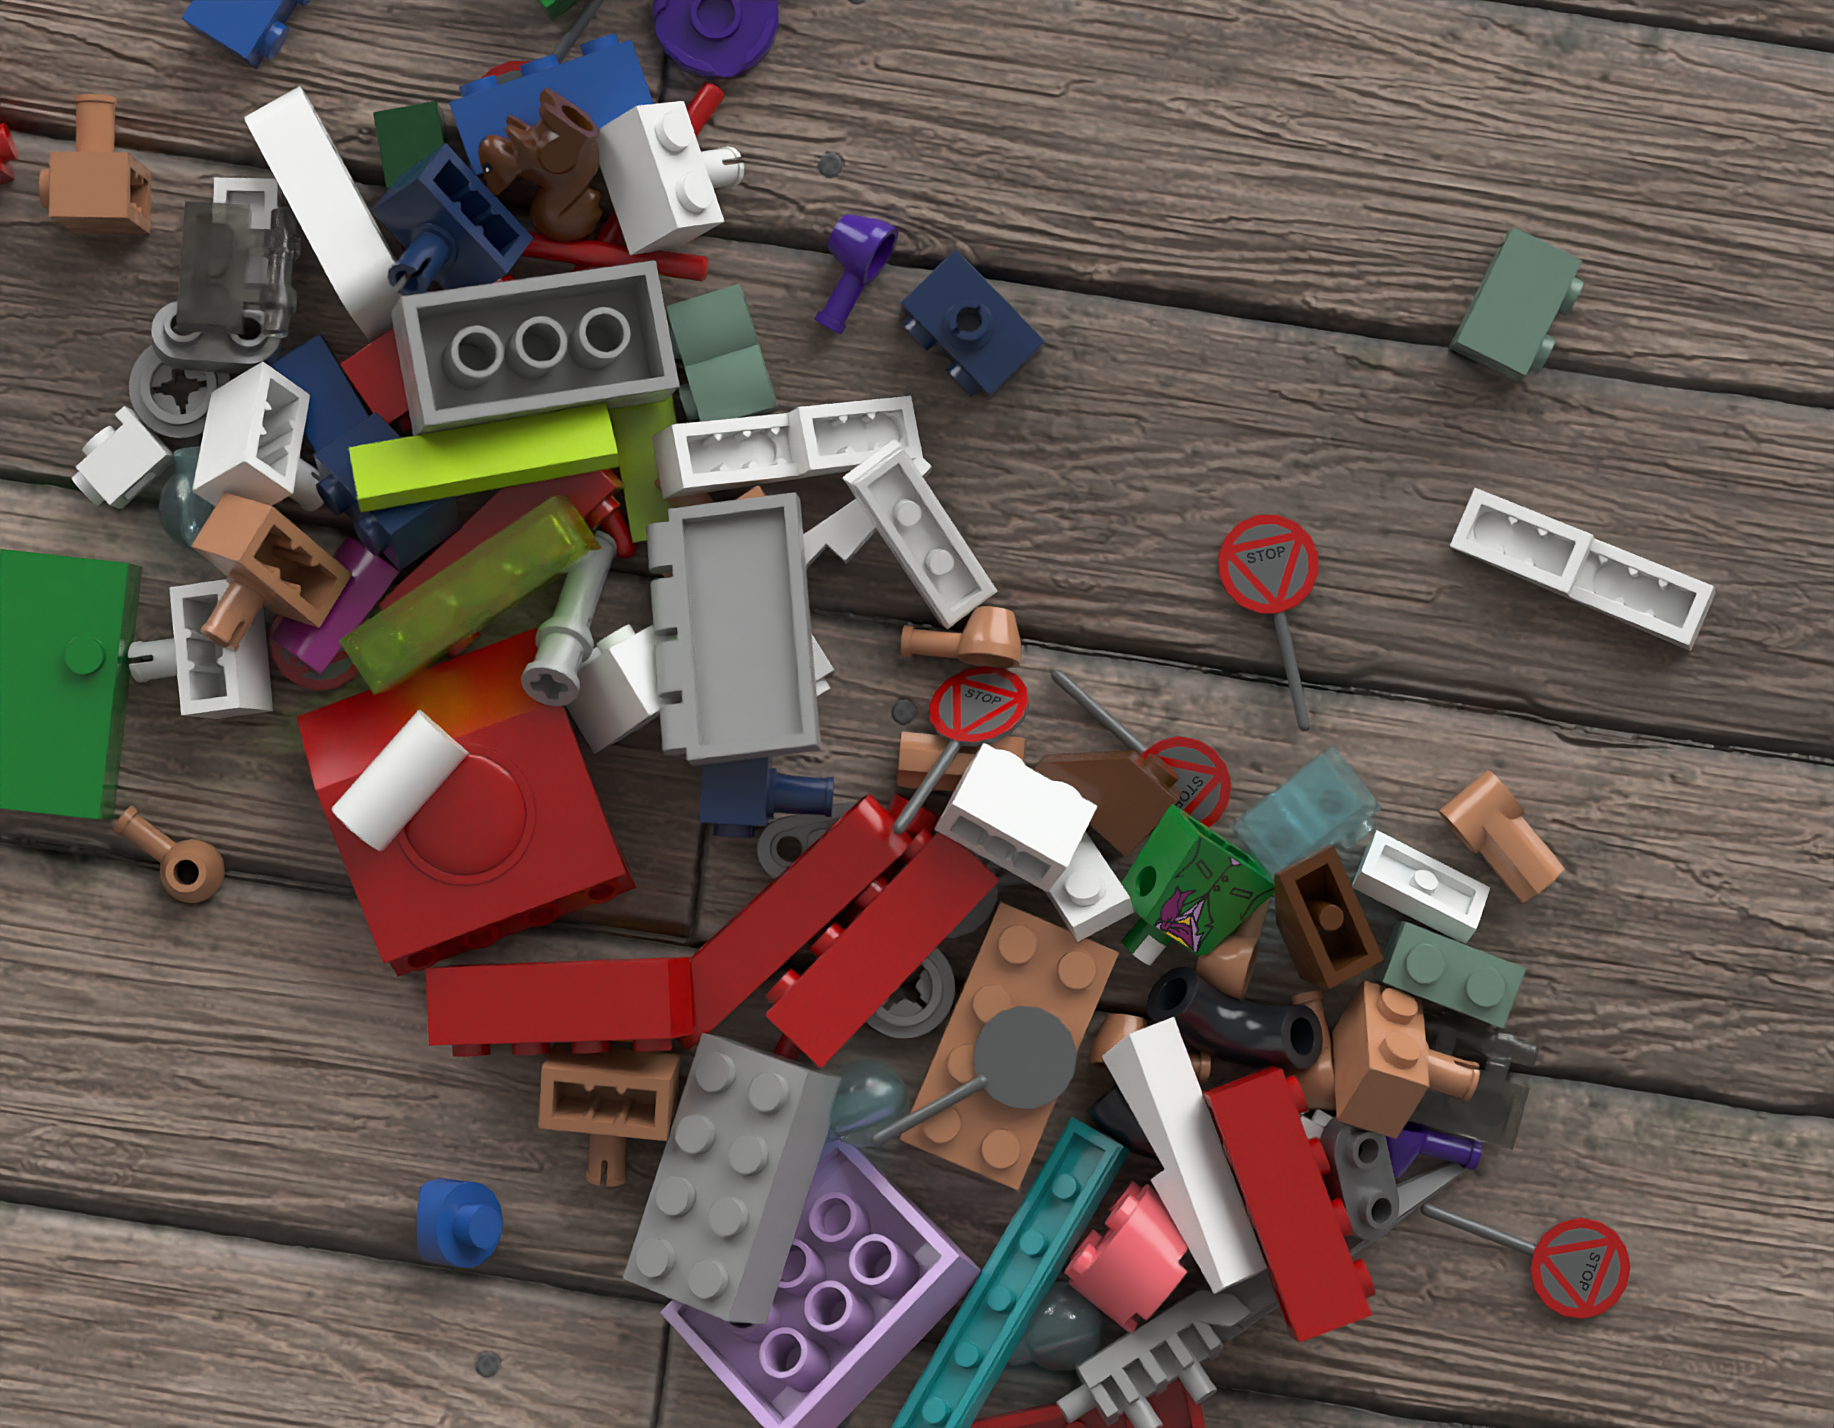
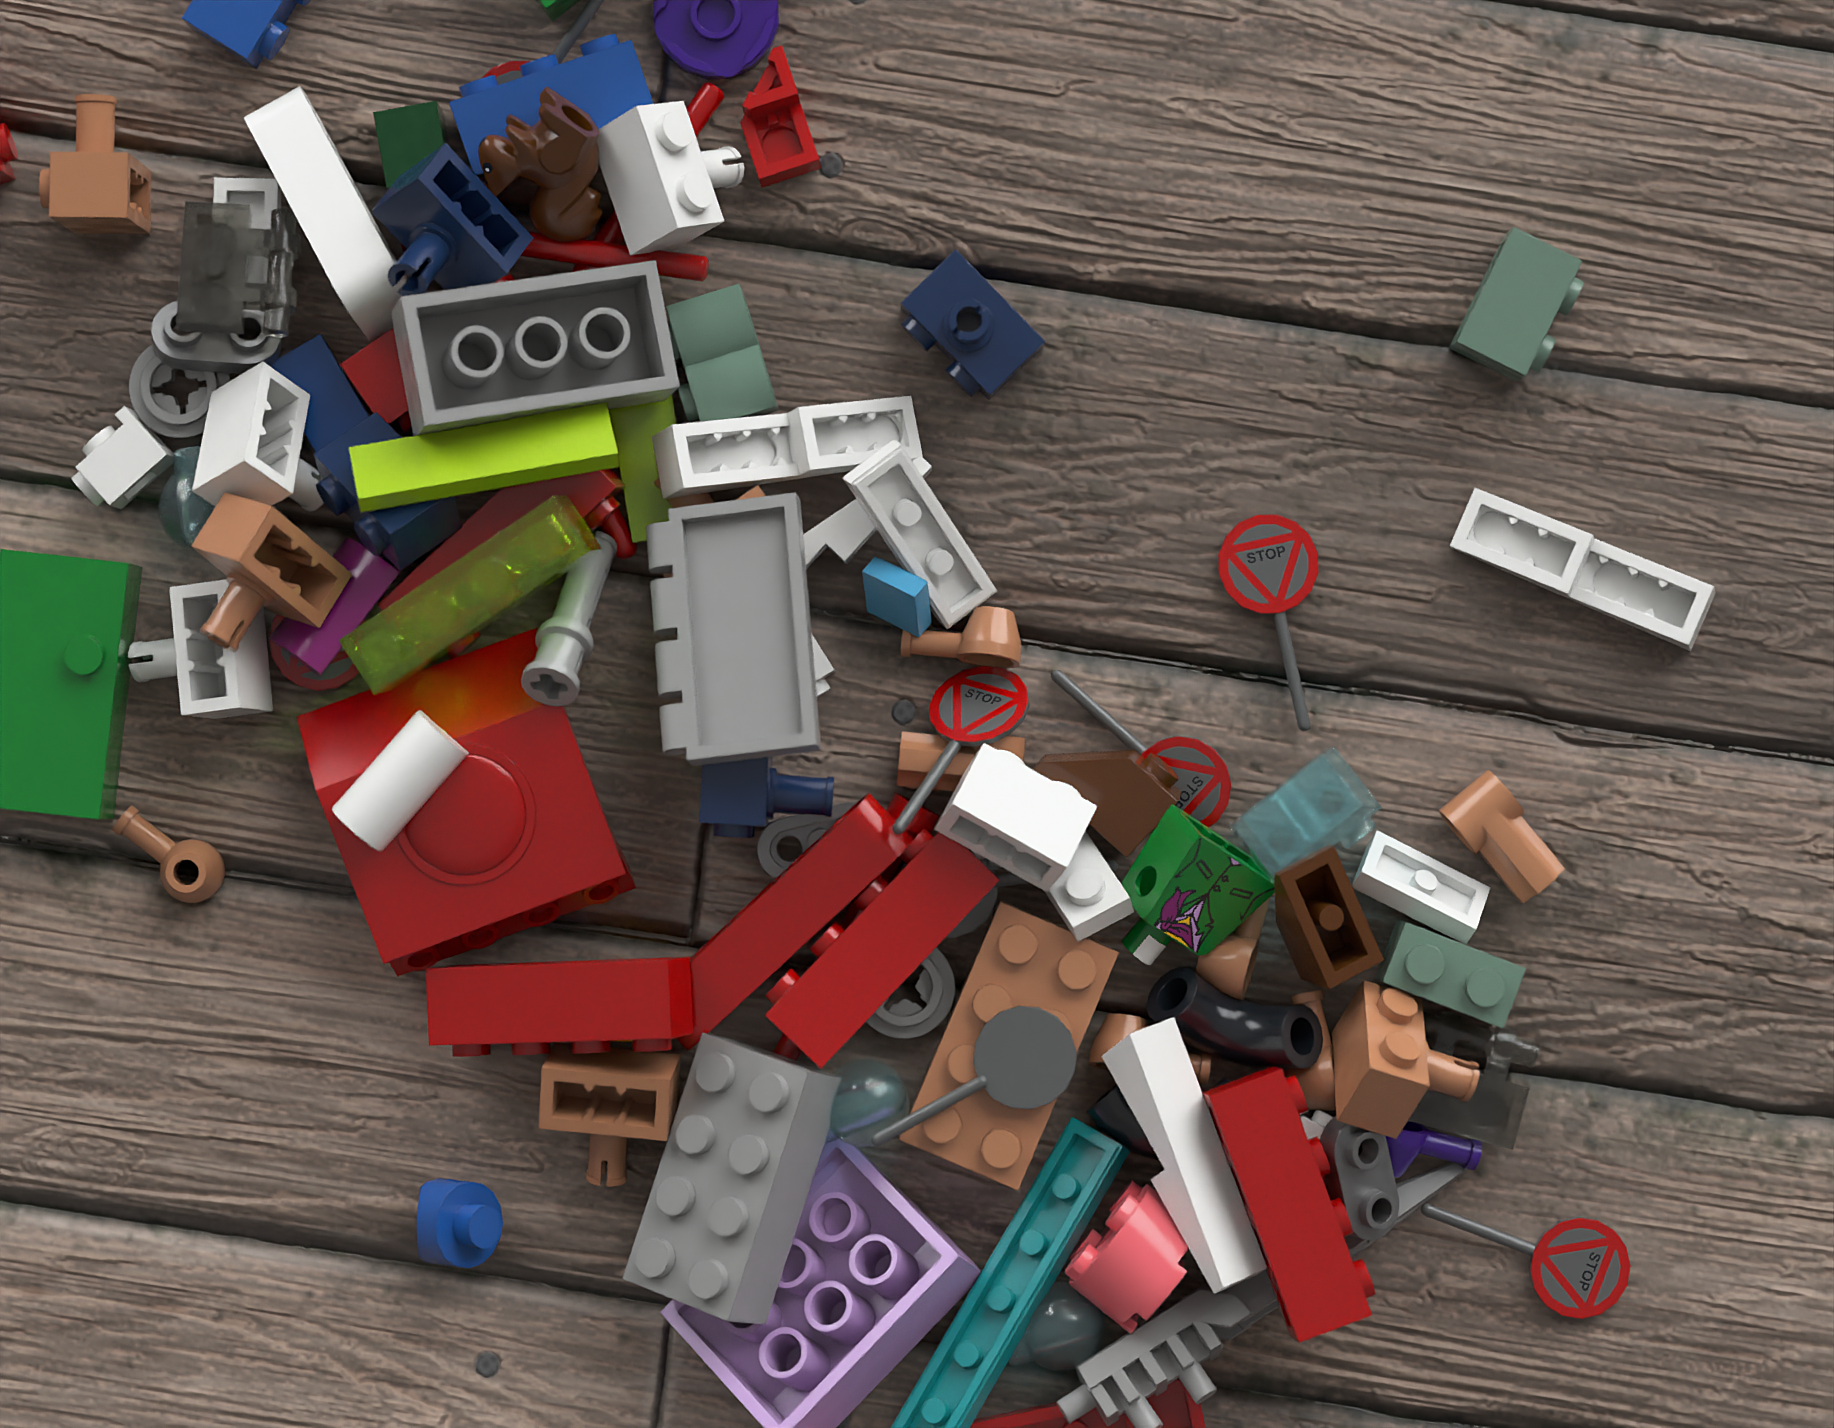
(619, 687): white brick -> none
(777, 125): none -> red slope
(863, 250): dark purple bar -> none
(897, 596): none -> dark azure tile

